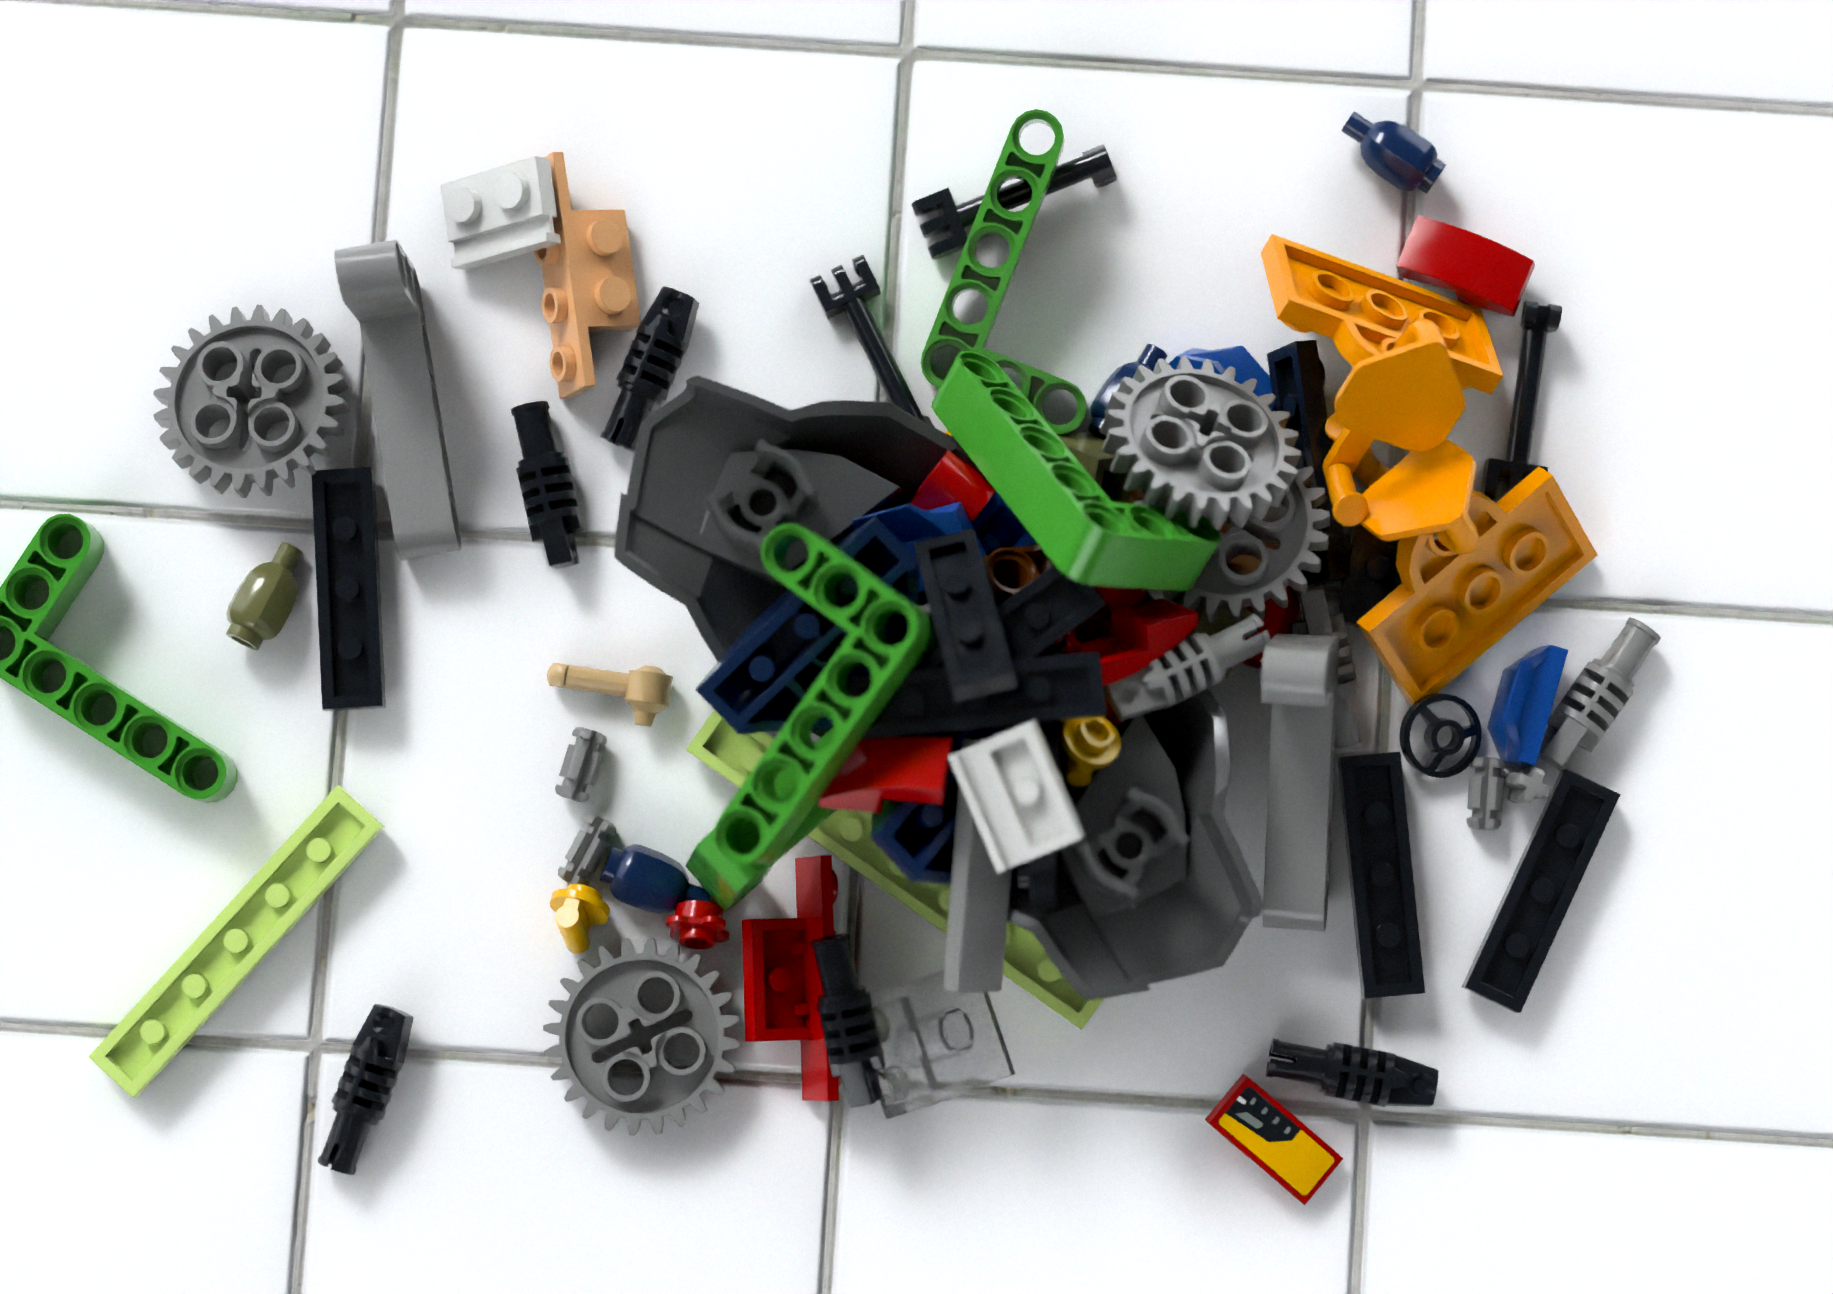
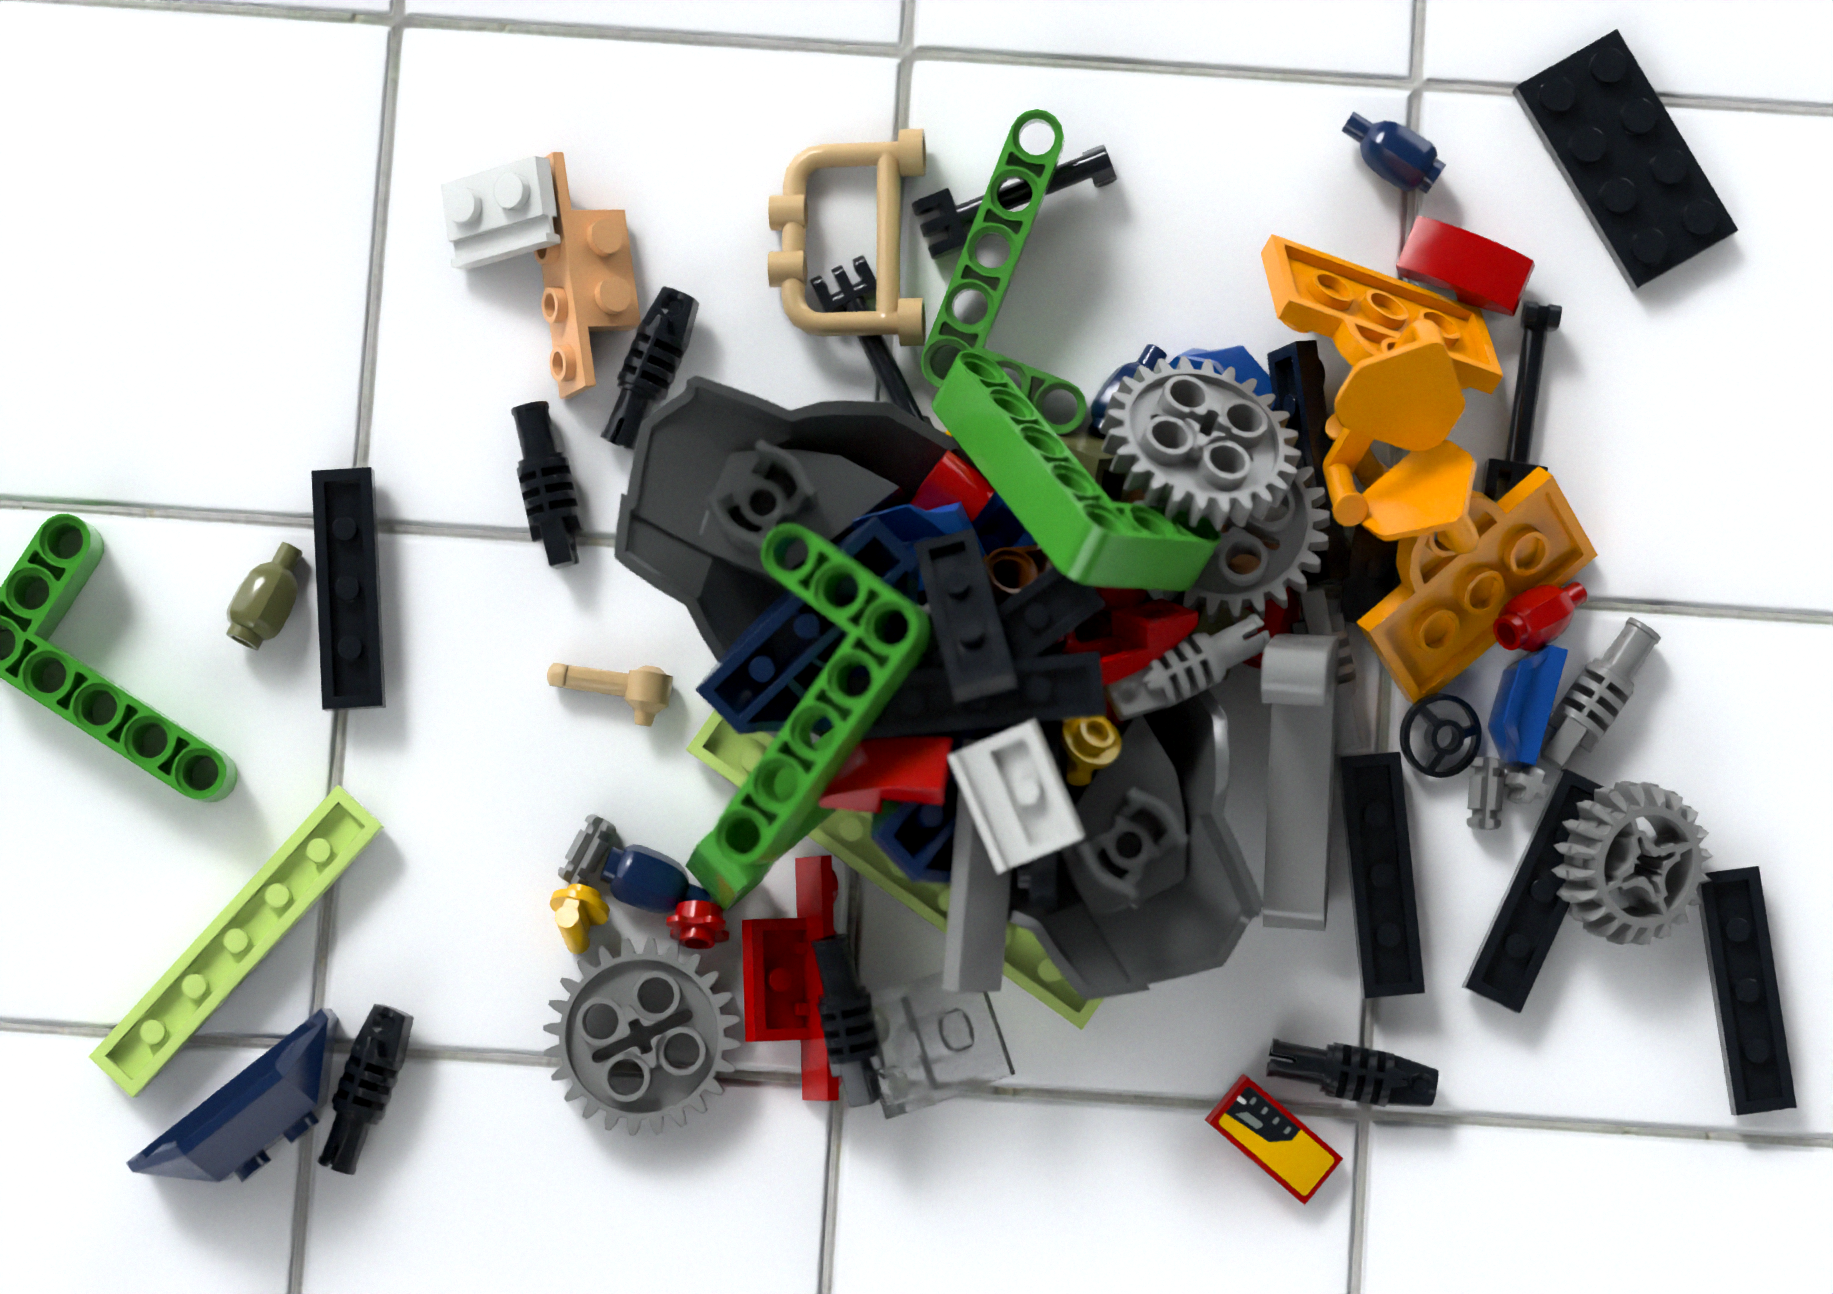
(199, 401): light grey gear -> none
(251, 1111): none -> dark blue wedge
(386, 299): light grey beam -> none
(580, 764): light grey piece -> none
(790, 215): none -> tan bar
(1537, 616): none -> red plant
(1612, 853): none -> light grey gear
(1624, 160): none -> black plate
(1745, 992): none -> black plate

